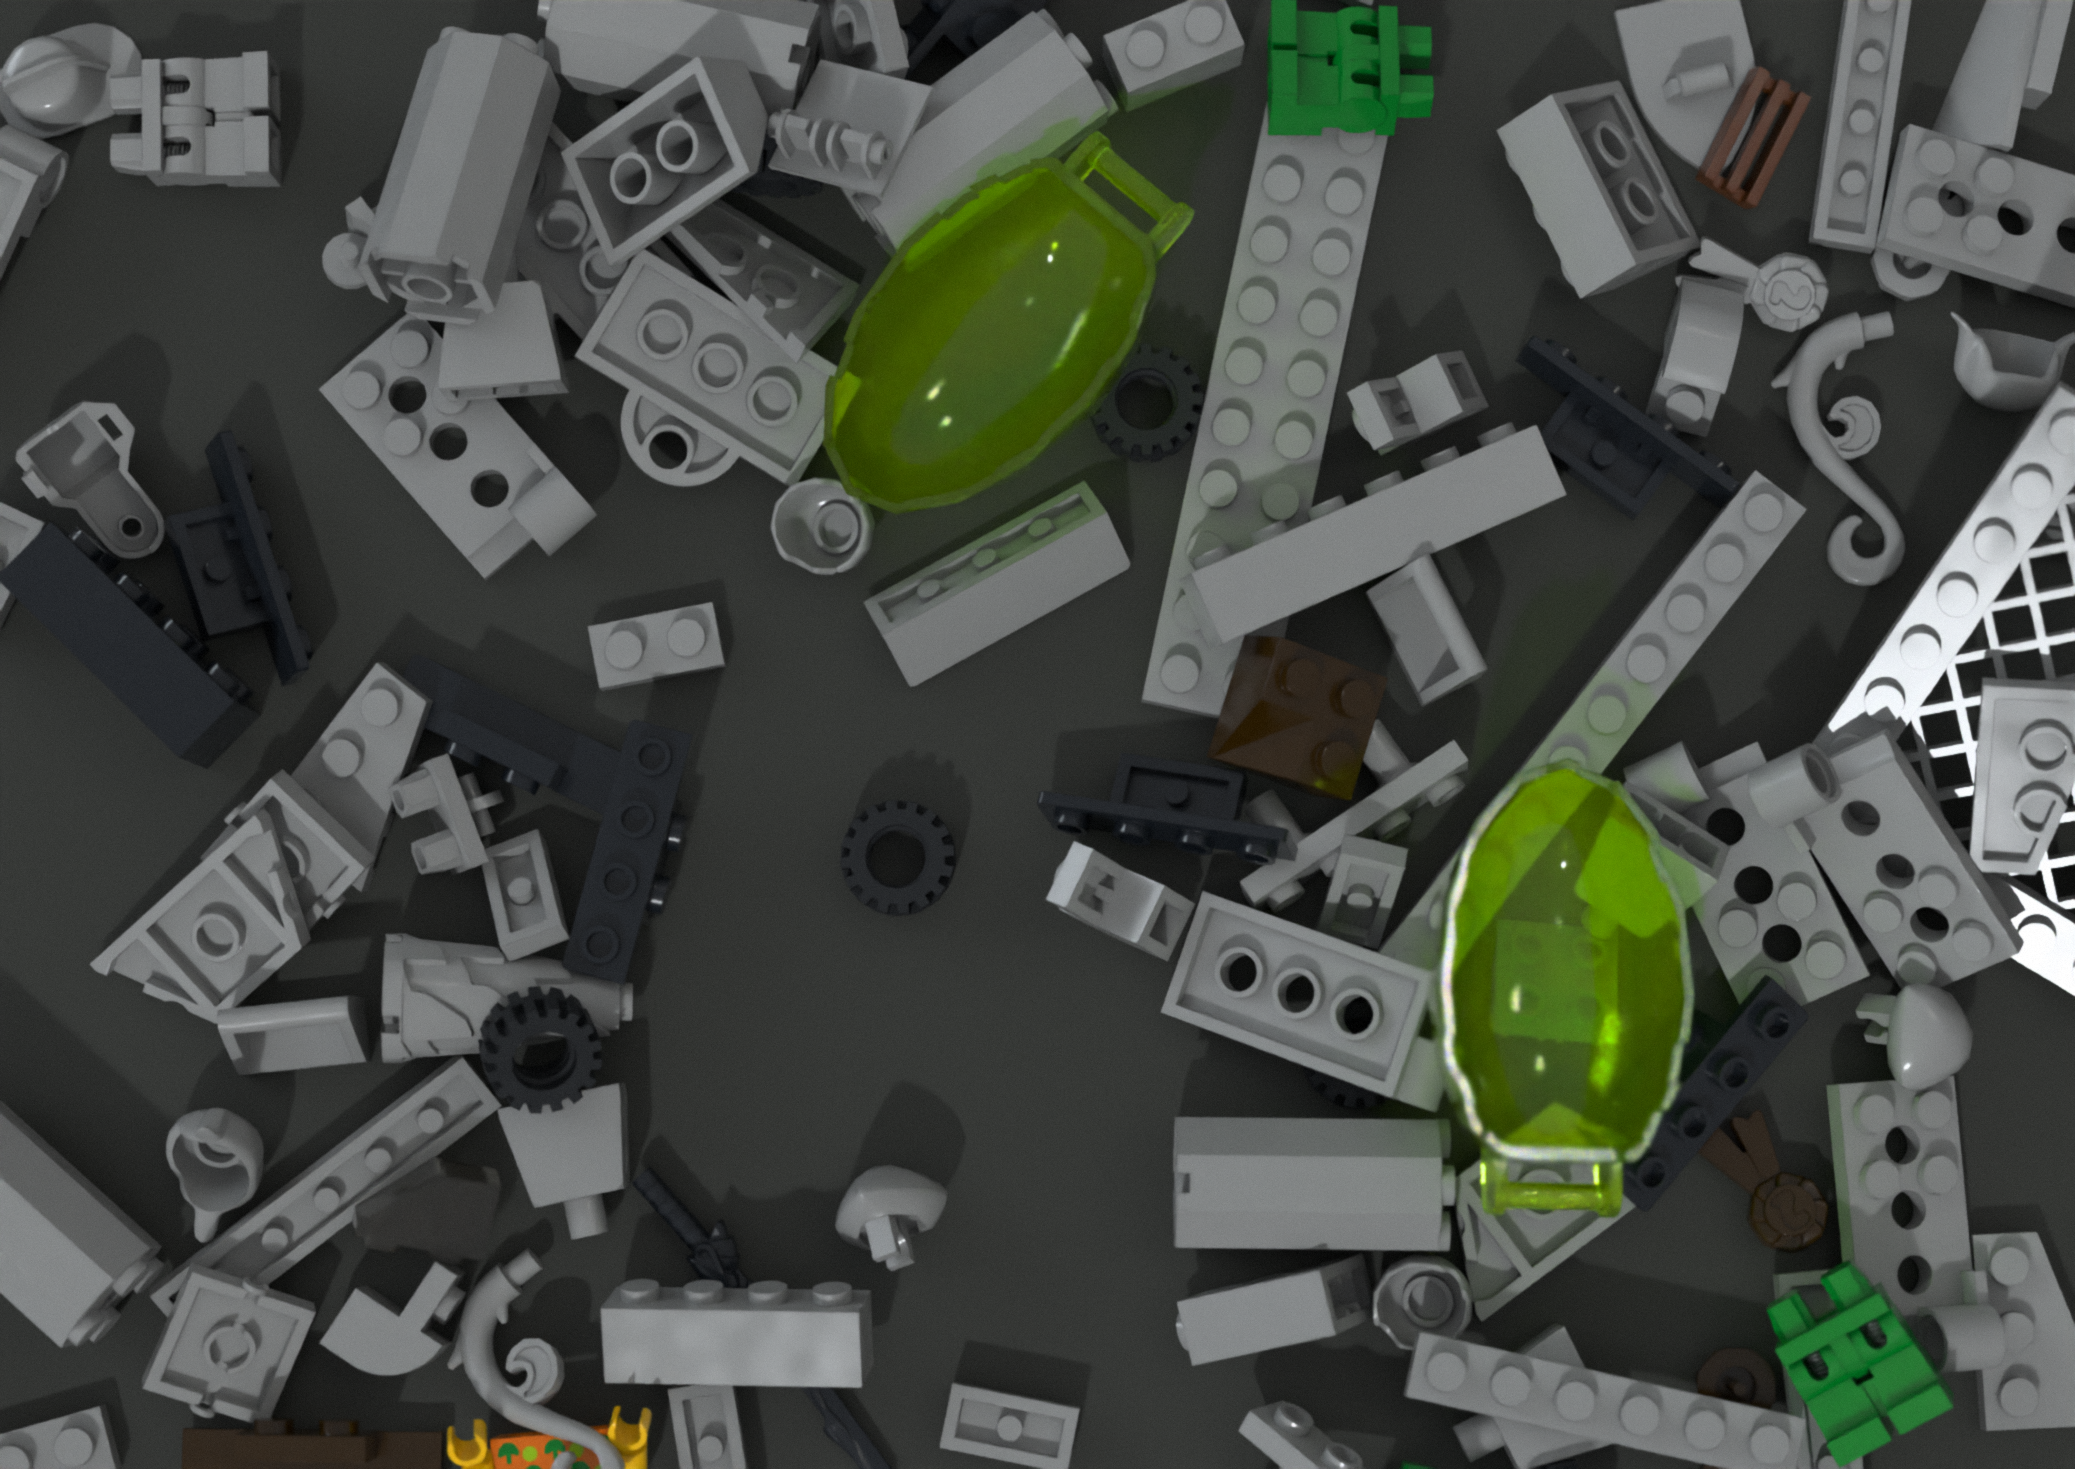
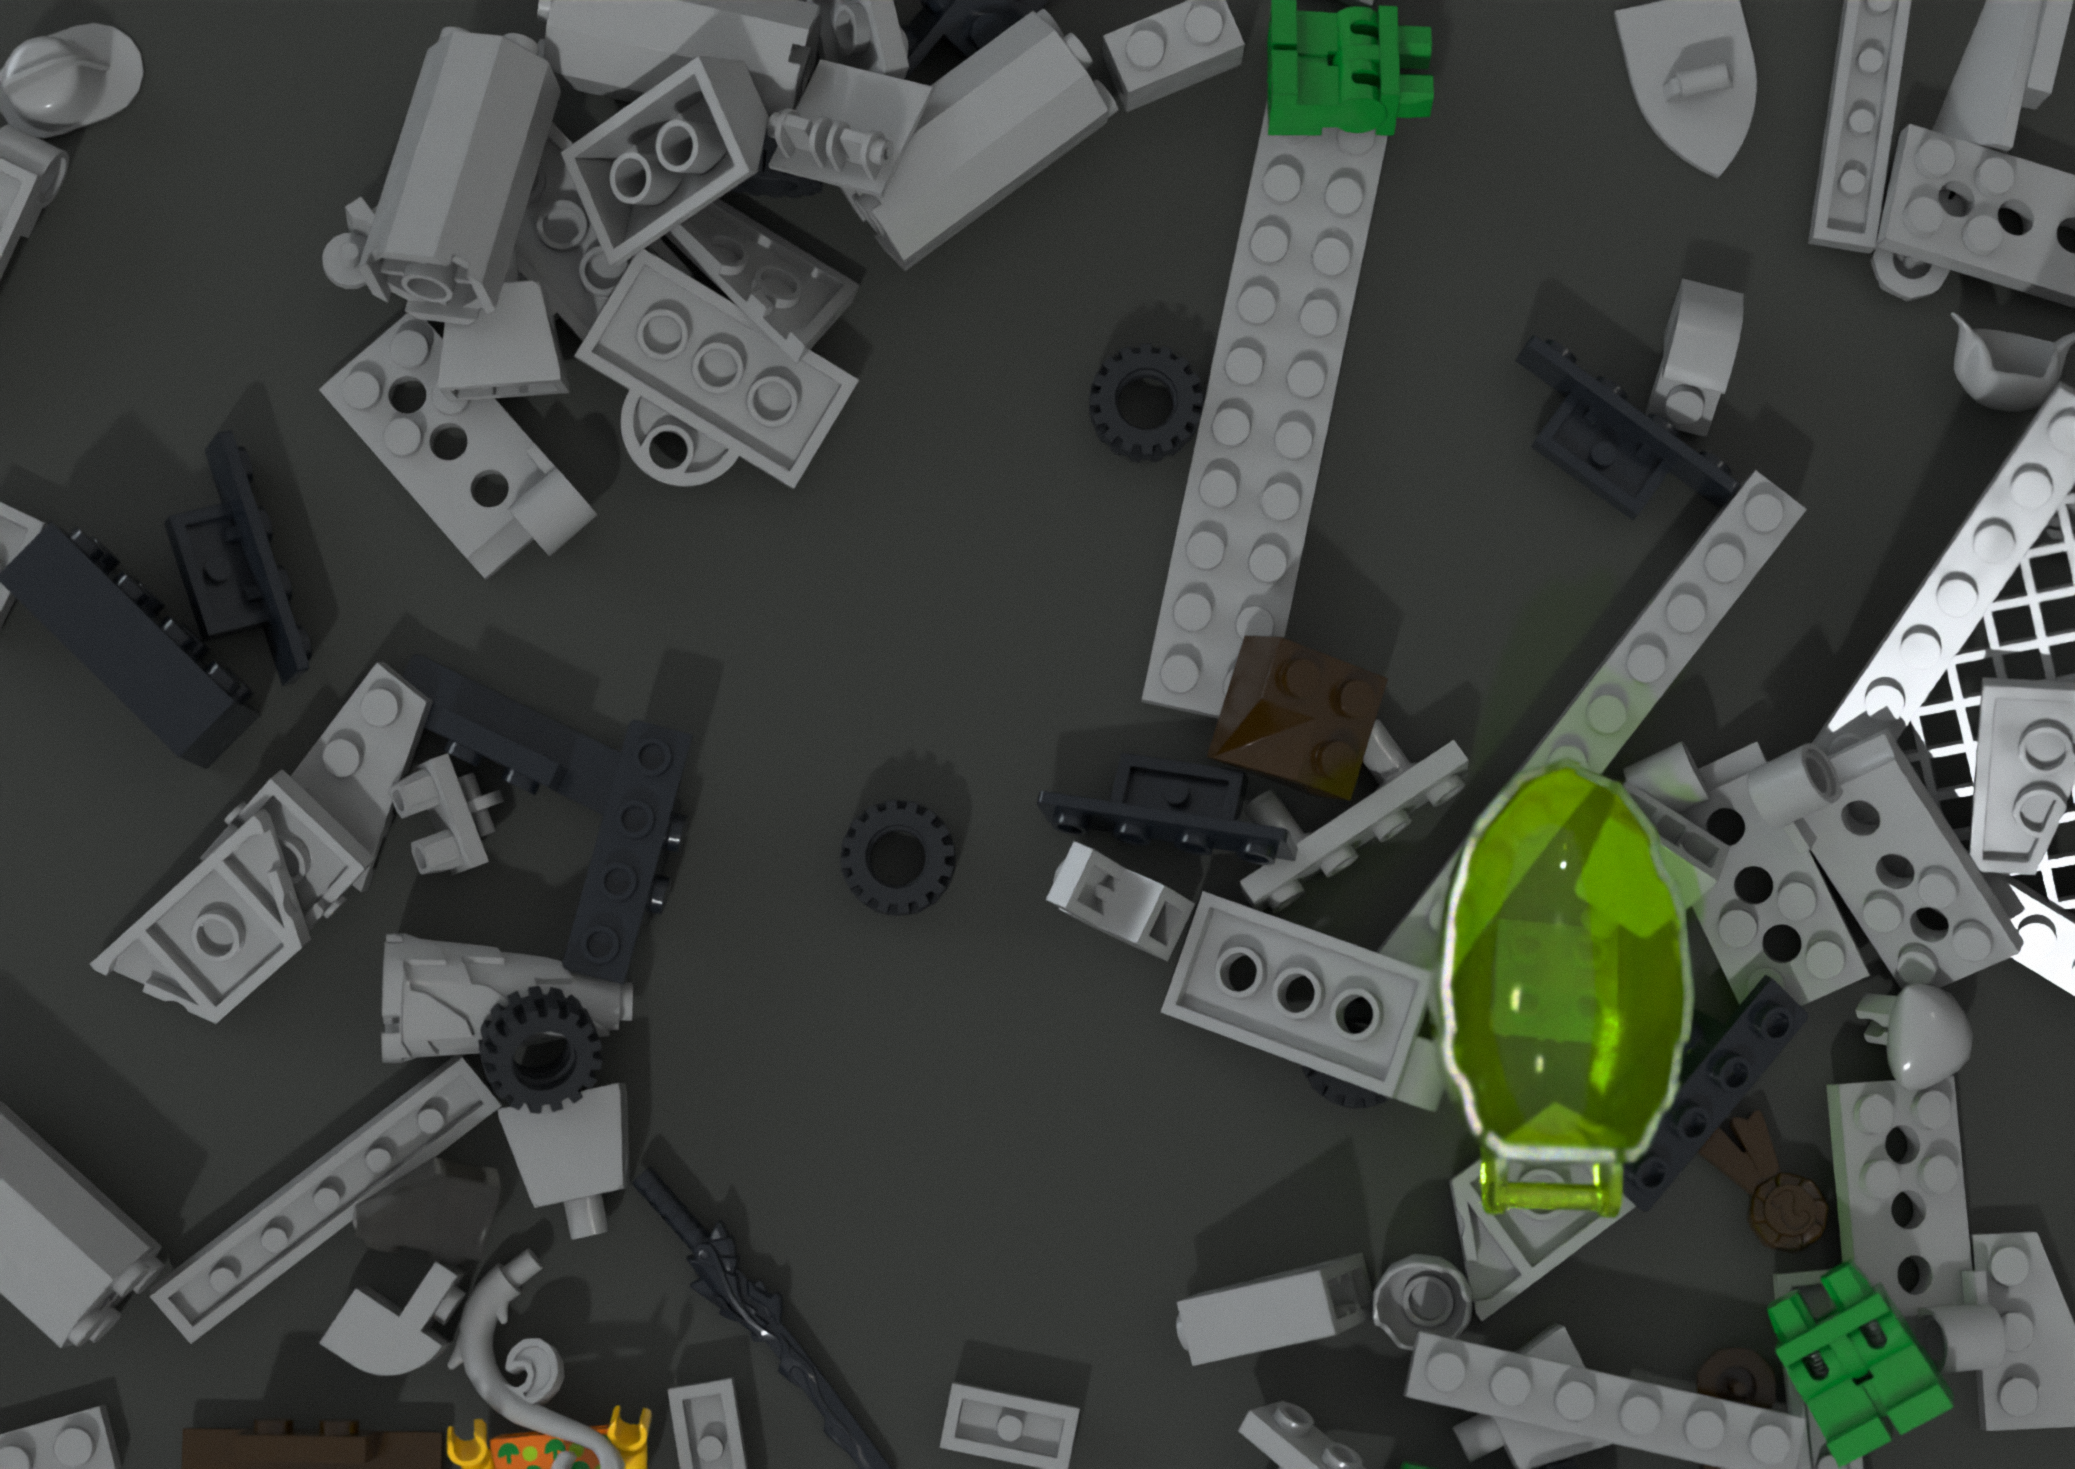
(87, 470): light grey piece -> none
(216, 1163): light grey hair -> none
(219, 115): light grey hips -> none
(228, 1345): light grey plate -> none
(295, 1034): light grey tile -> none
(524, 895): light grey plate -> none
(656, 646): light grey plate -> none
(737, 1334): light grey brick -> none
(822, 526): light grey hair -> none
(887, 1209): light grey piece -> none
(995, 331): clear neon green windscreen -> none
(998, 583): light grey panel -> none
(1312, 1183): light grey brick -> none
(1362, 890): light grey plate -> none
(1371, 536): light grey brick -> none
(1417, 402): light grey brick -> none
(1426, 630): light grey tile -> none
(1597, 187): light grey slope -> none
(1778, 93): reddish brown tile -> none
(1783, 291): light grey piece -> none
(1829, 454): light grey plant -> none

